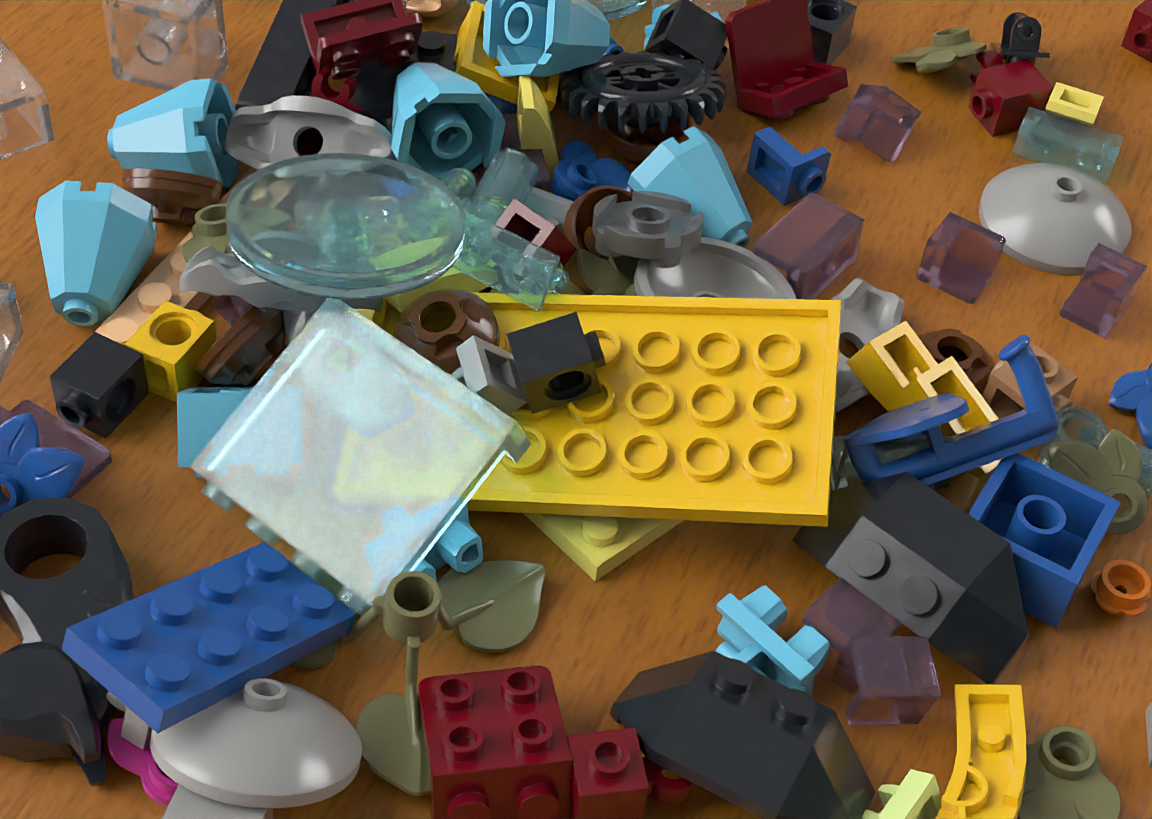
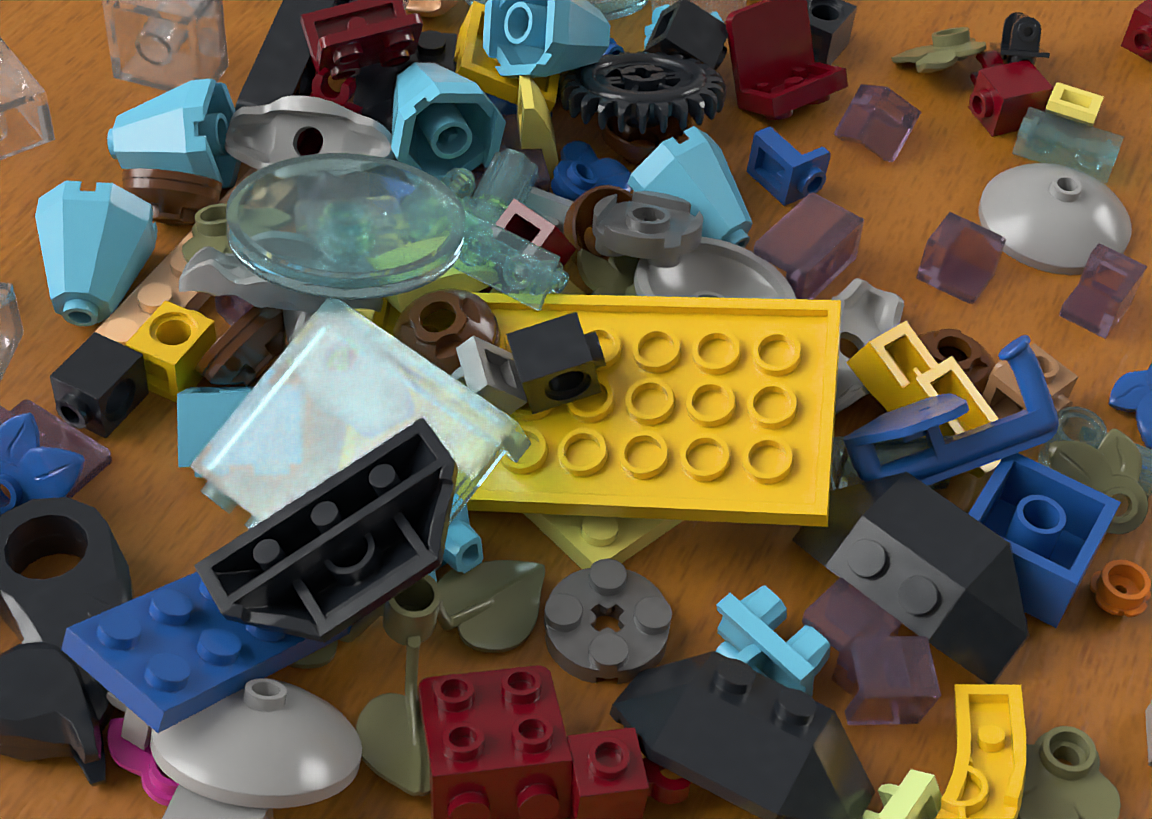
(341, 543): none -> black wedge
(611, 592): none -> flat silver plate

